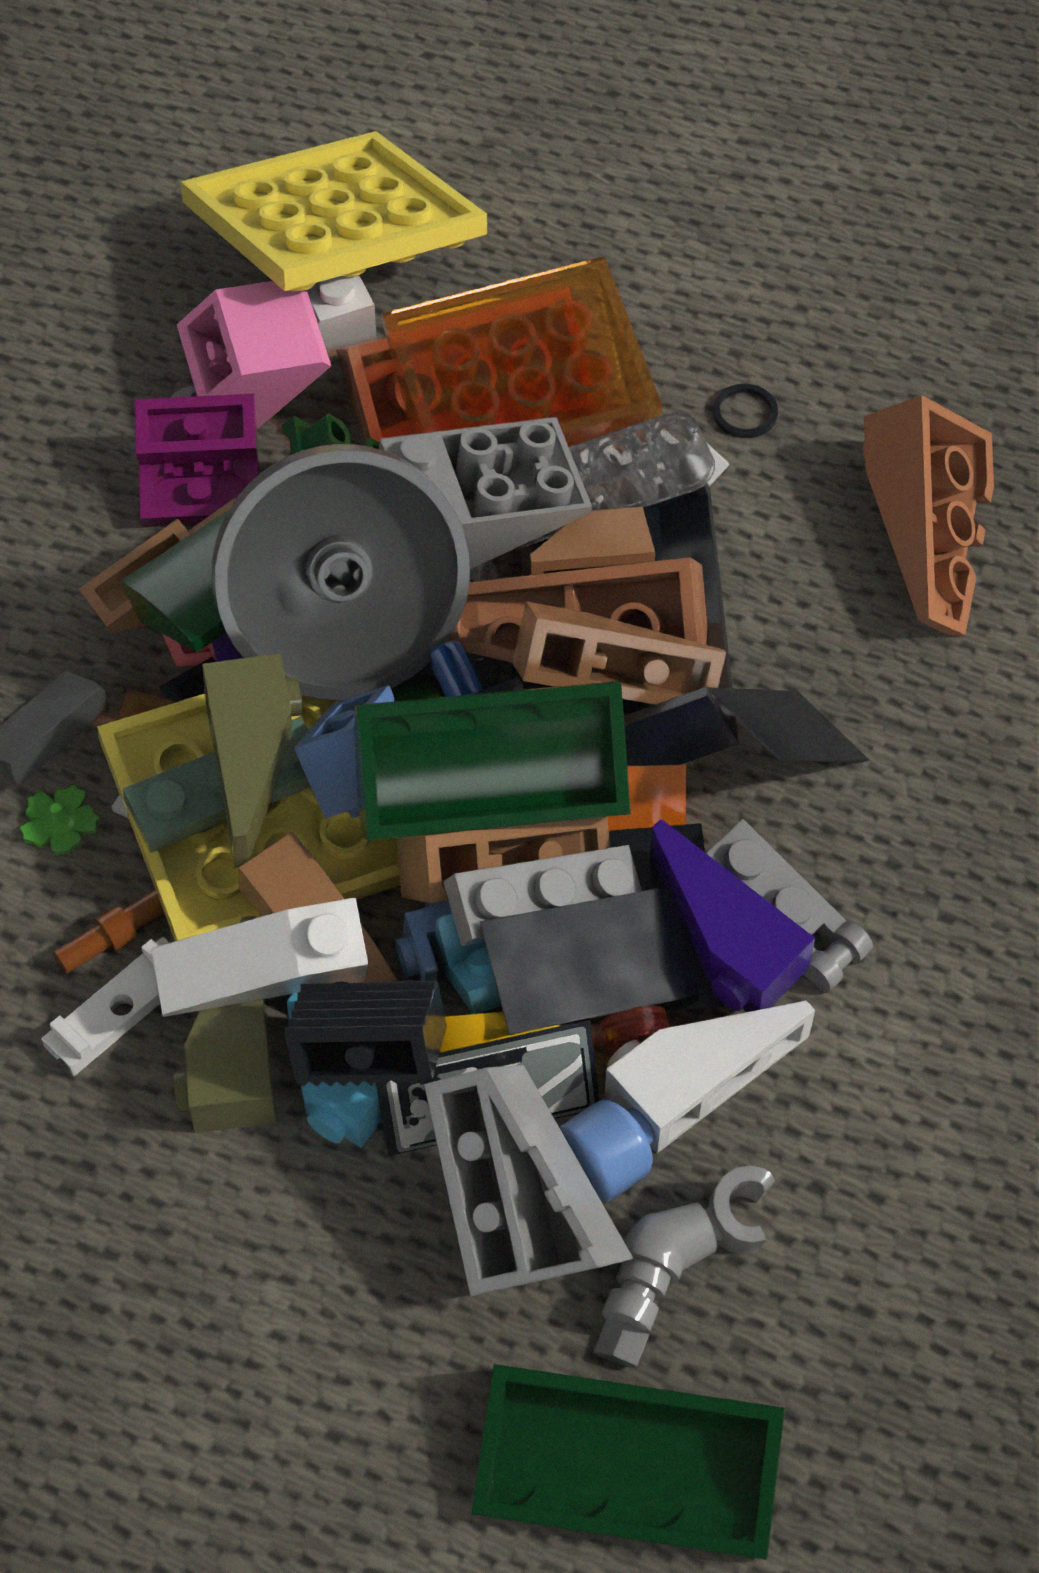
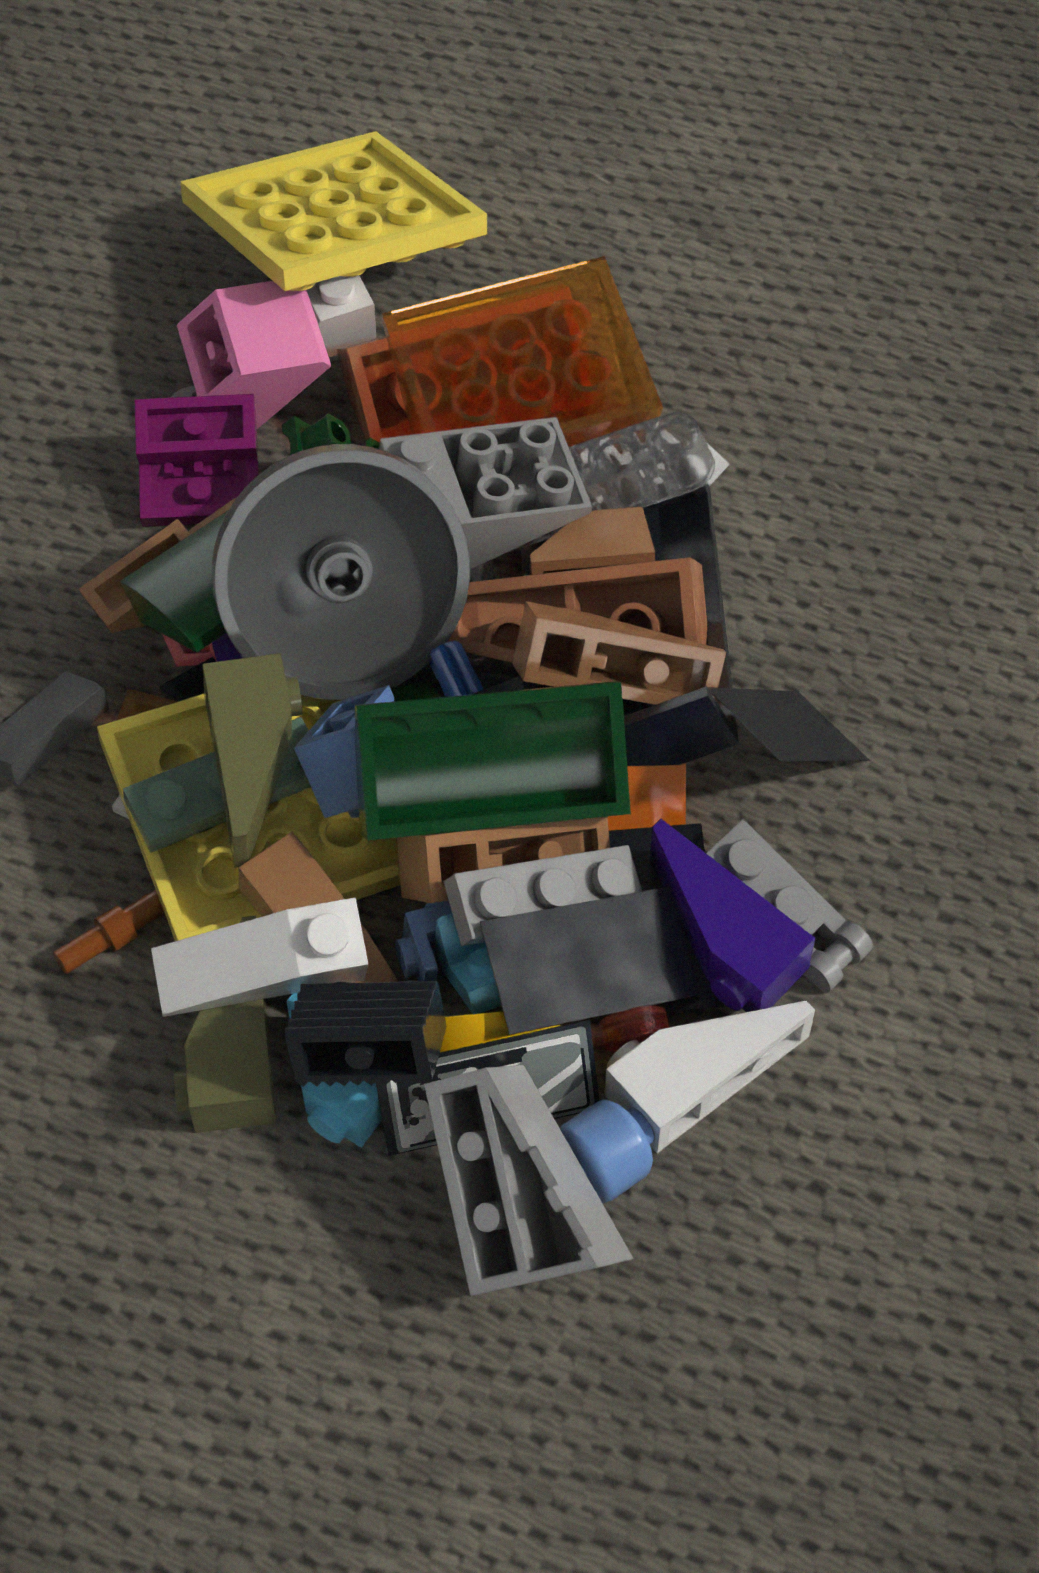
(59, 820): bright green plant -> none
(94, 1025): white piece -> none
(629, 1461): dark green slope -> none
(666, 1246): light grey piece -> none
(745, 388): black piece -> none
(926, 481): nougat wedge -> none

